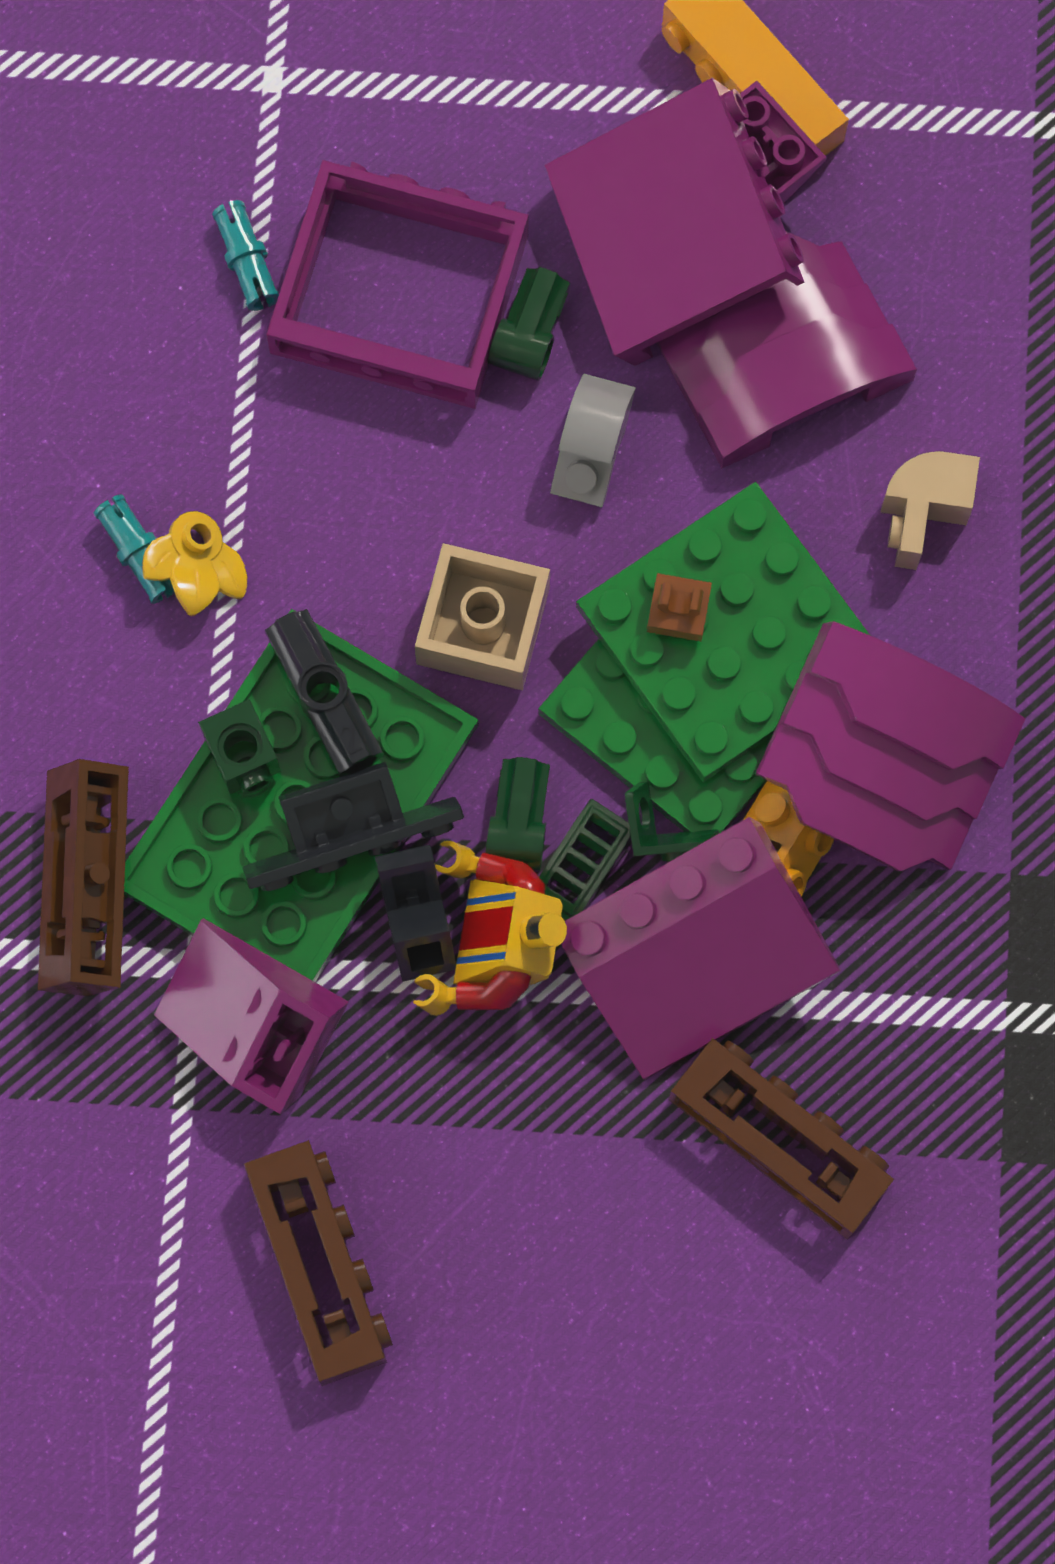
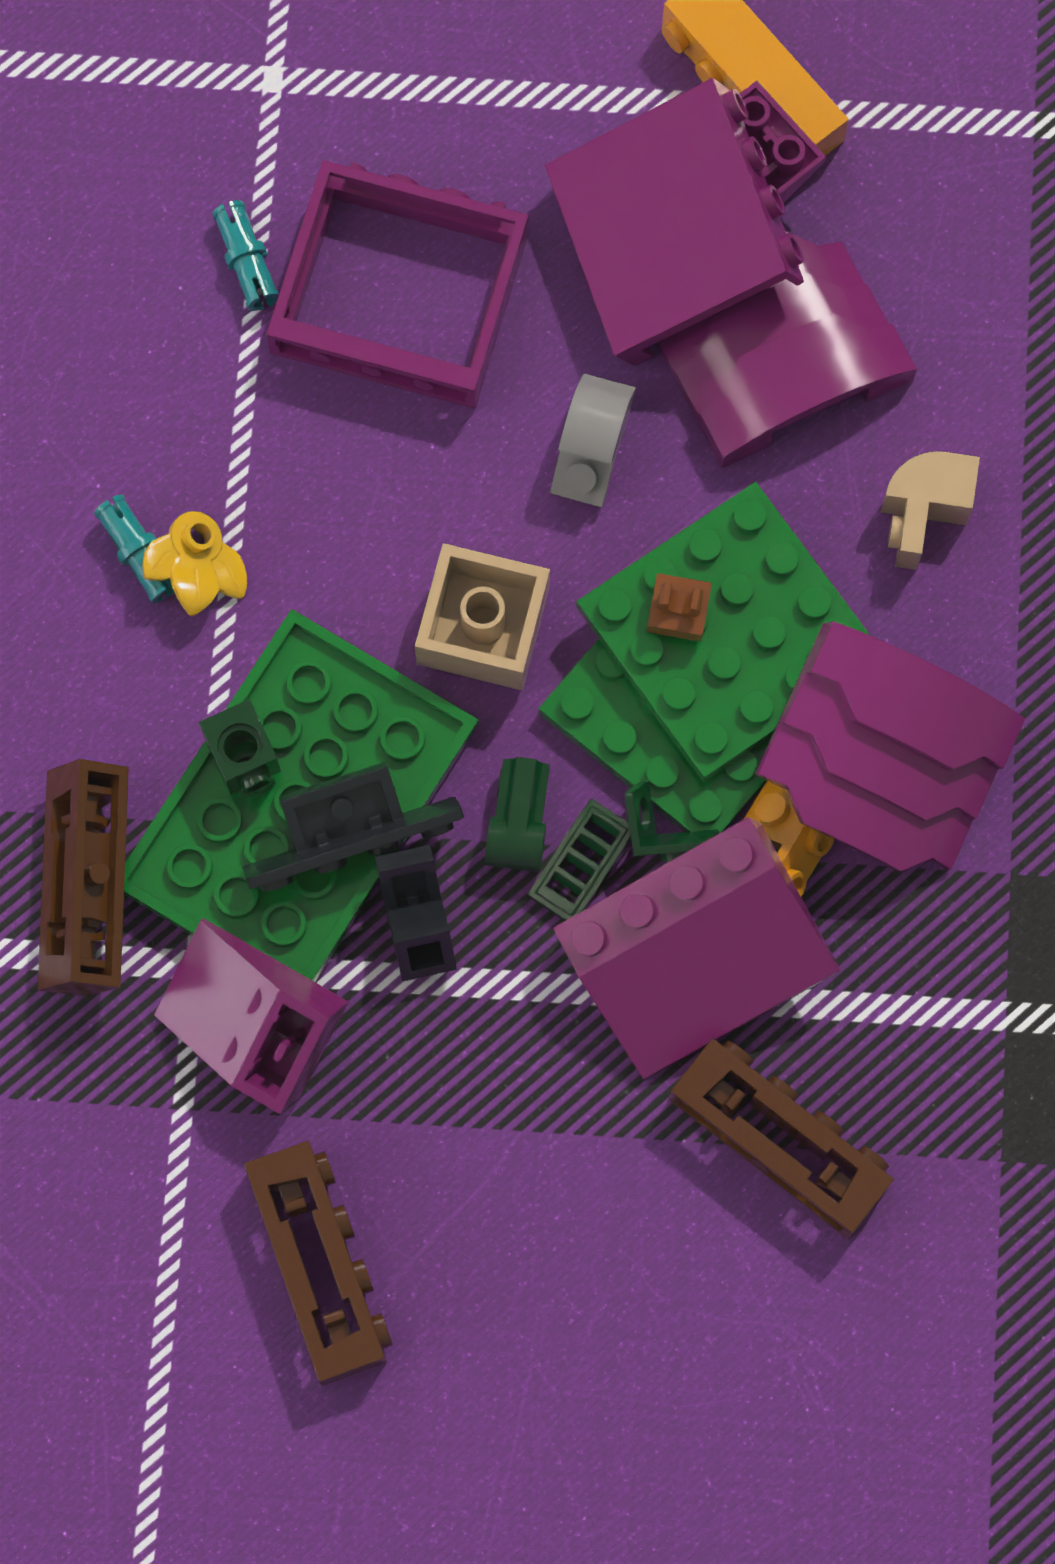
(310, 664): black piece -> none
(504, 938): torso -> none
(526, 337): dark green piece -> none

